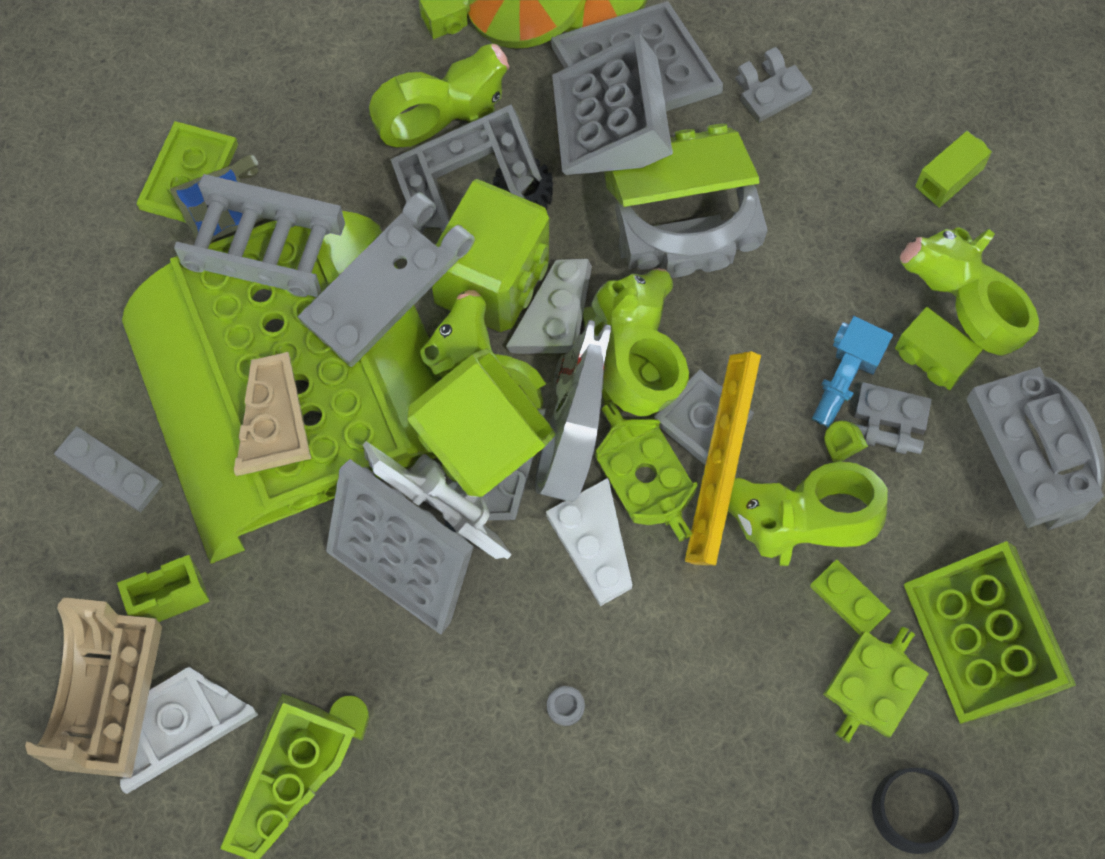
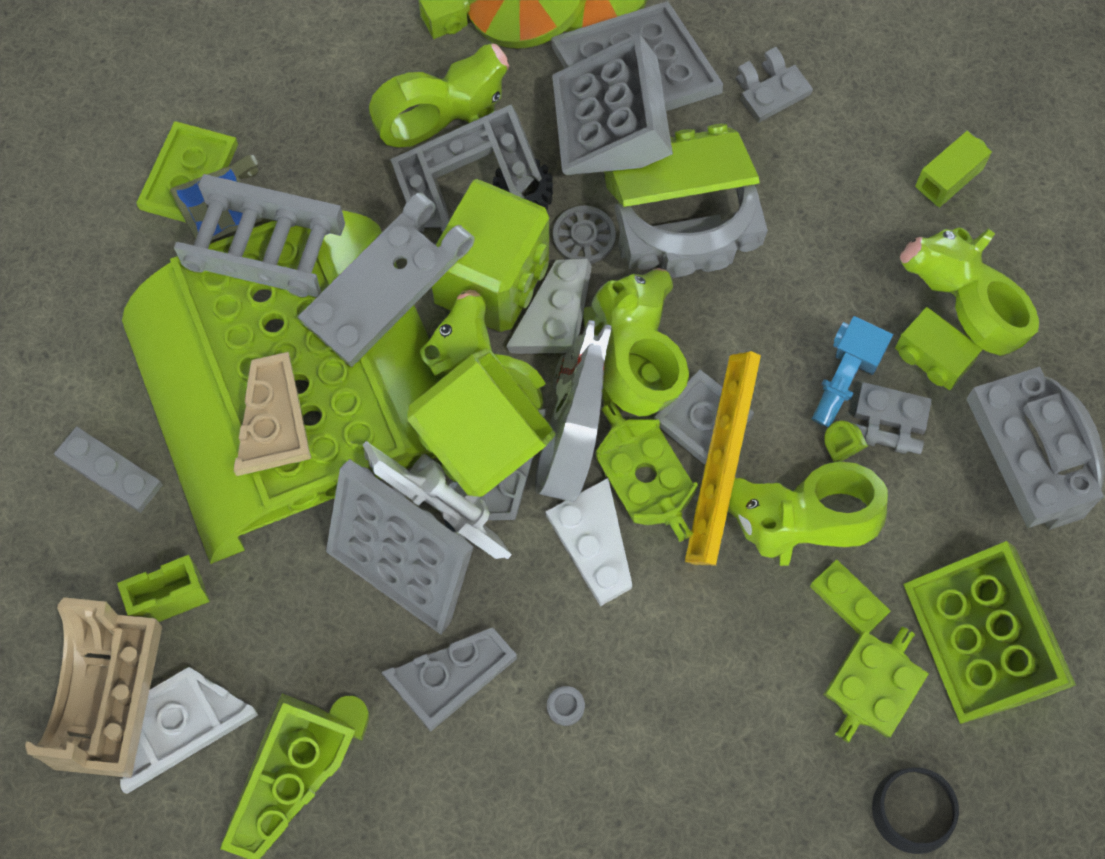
(448, 678): none -> light grey wing
(584, 233): none -> light grey wheel

